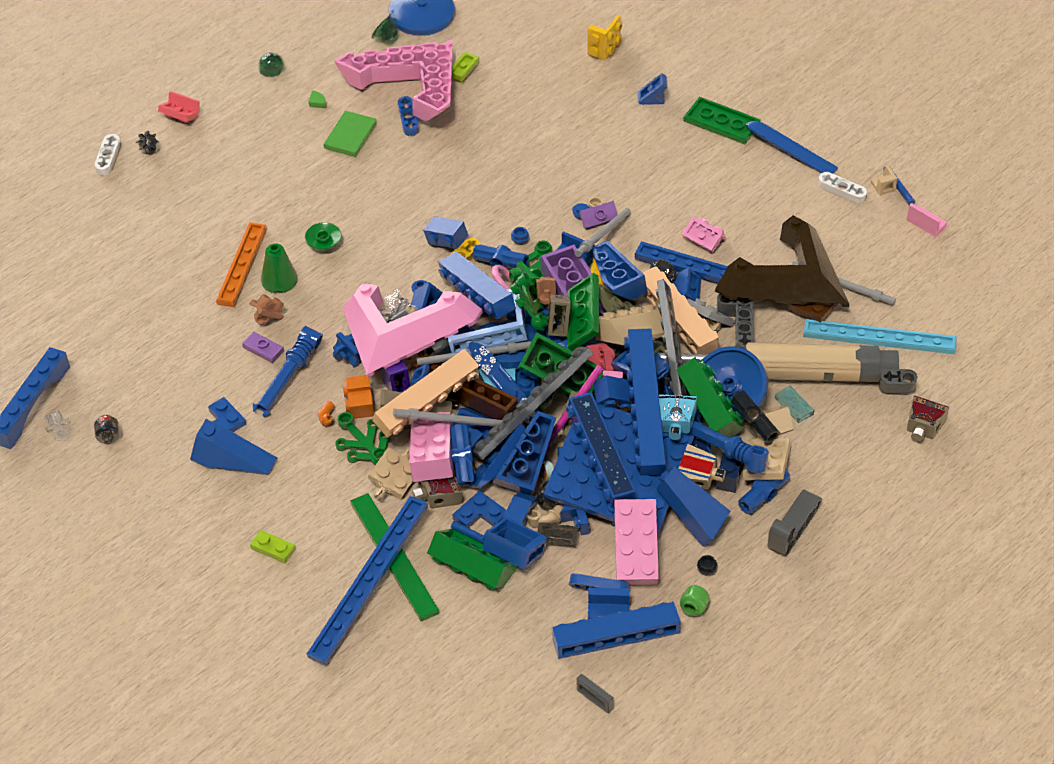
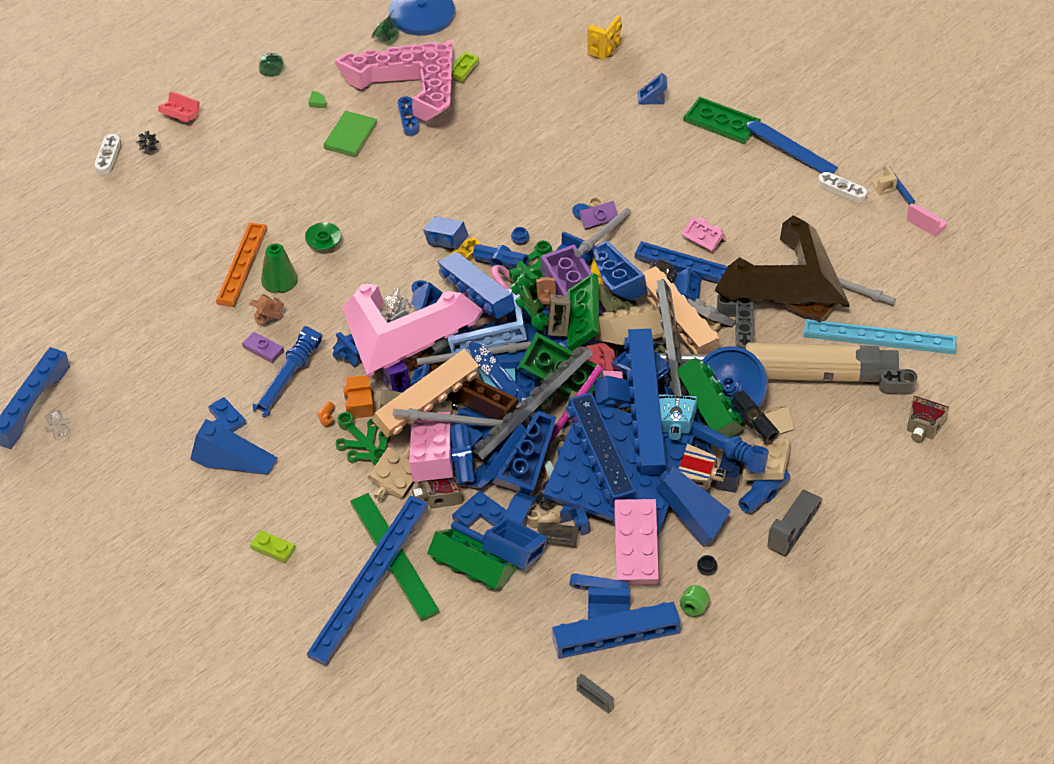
(106, 429): clear smoke head -> none
(798, 407): clear light blue plate -> none

